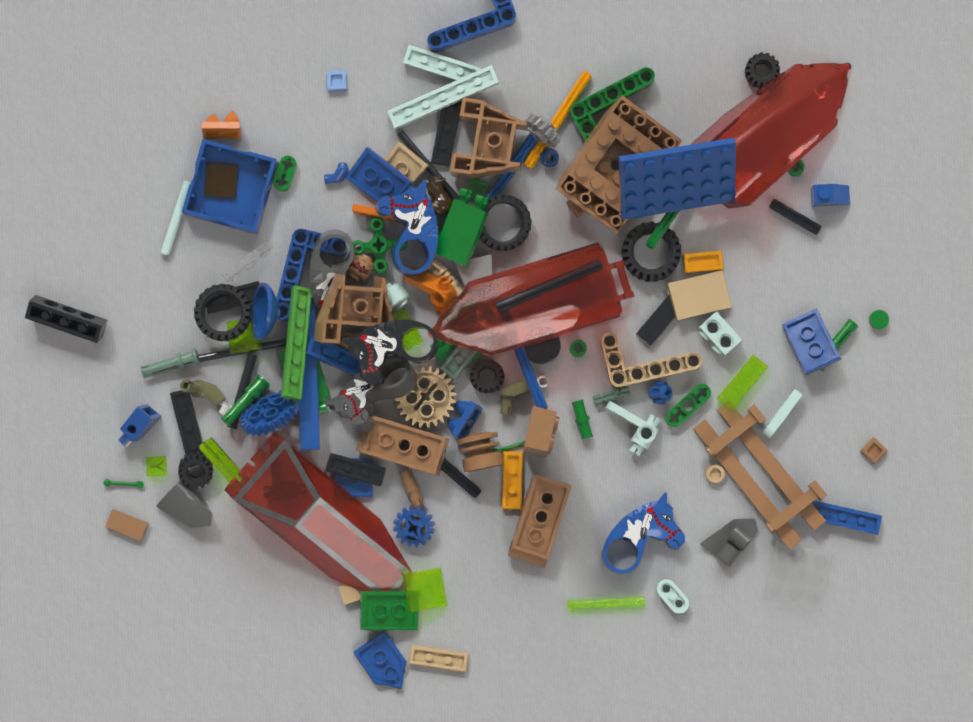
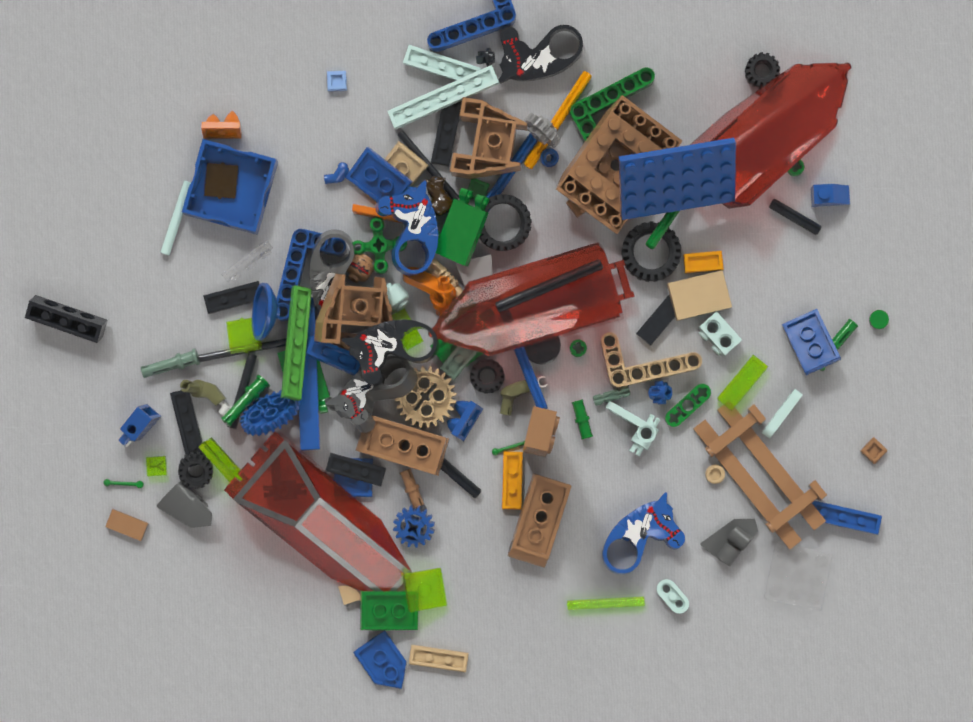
(206, 296): black tyre -> none
(289, 174): green beam -> none
(480, 451): medium nougat wheel -> none
(486, 57): none -> black plate
(529, 64): none -> black animal

